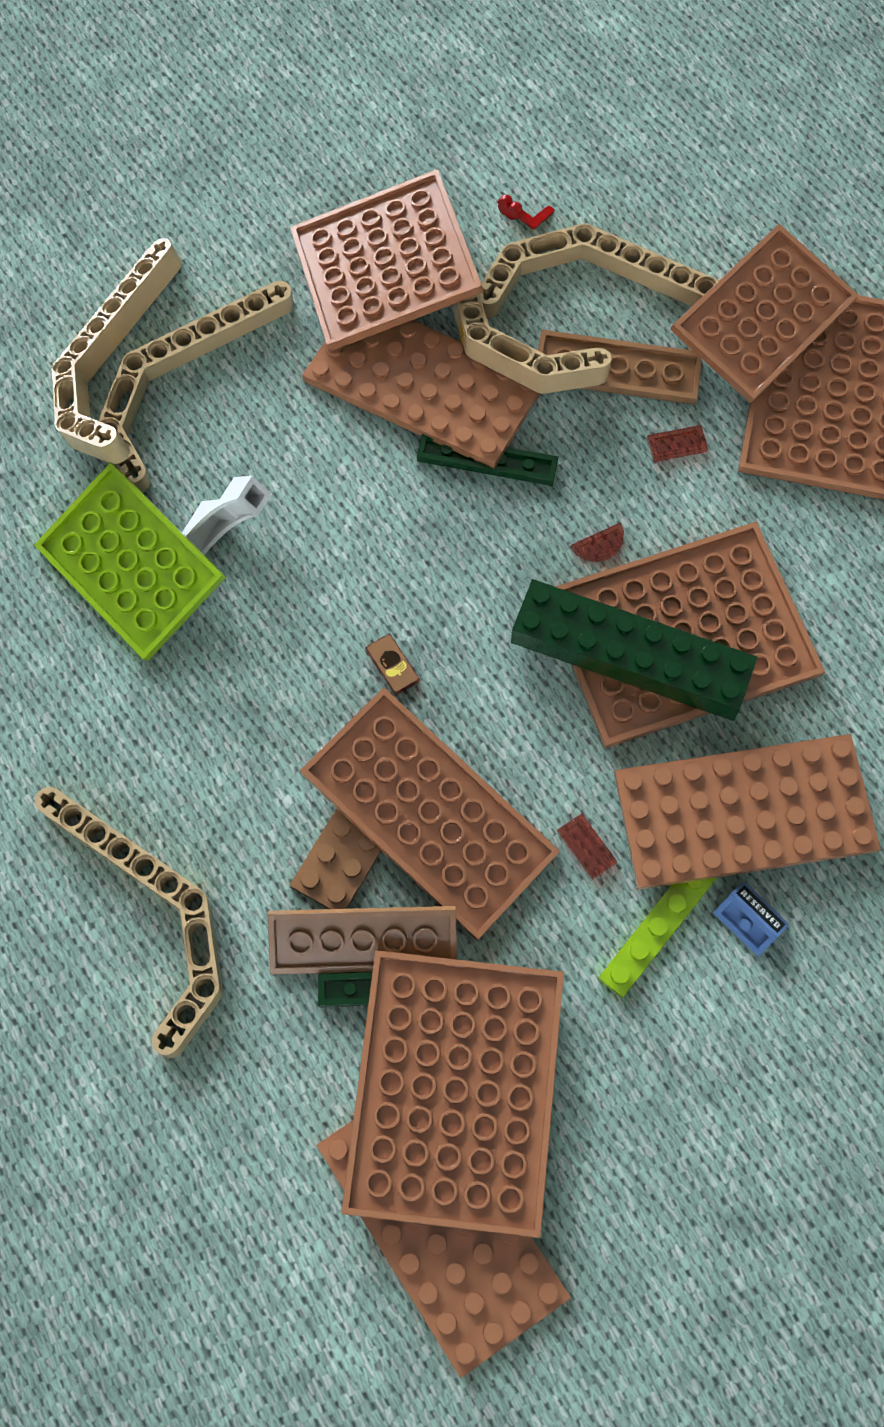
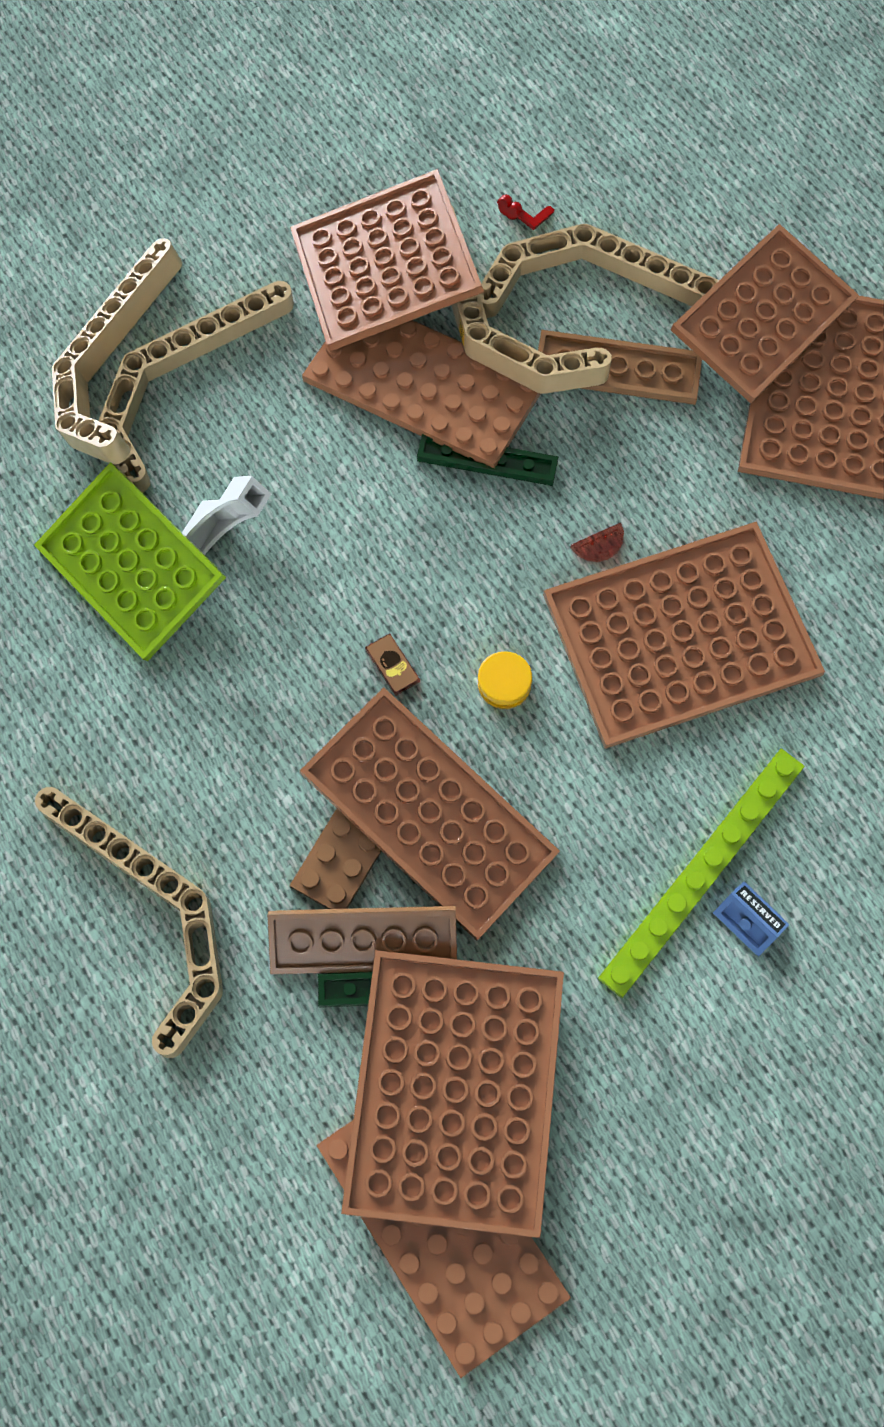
(504, 680): none -> yellow head
(587, 846): clear red tile -> none
(633, 649): dark green brick -> none
(677, 443): clear red tile -> none
(745, 811): nougat plate -> none

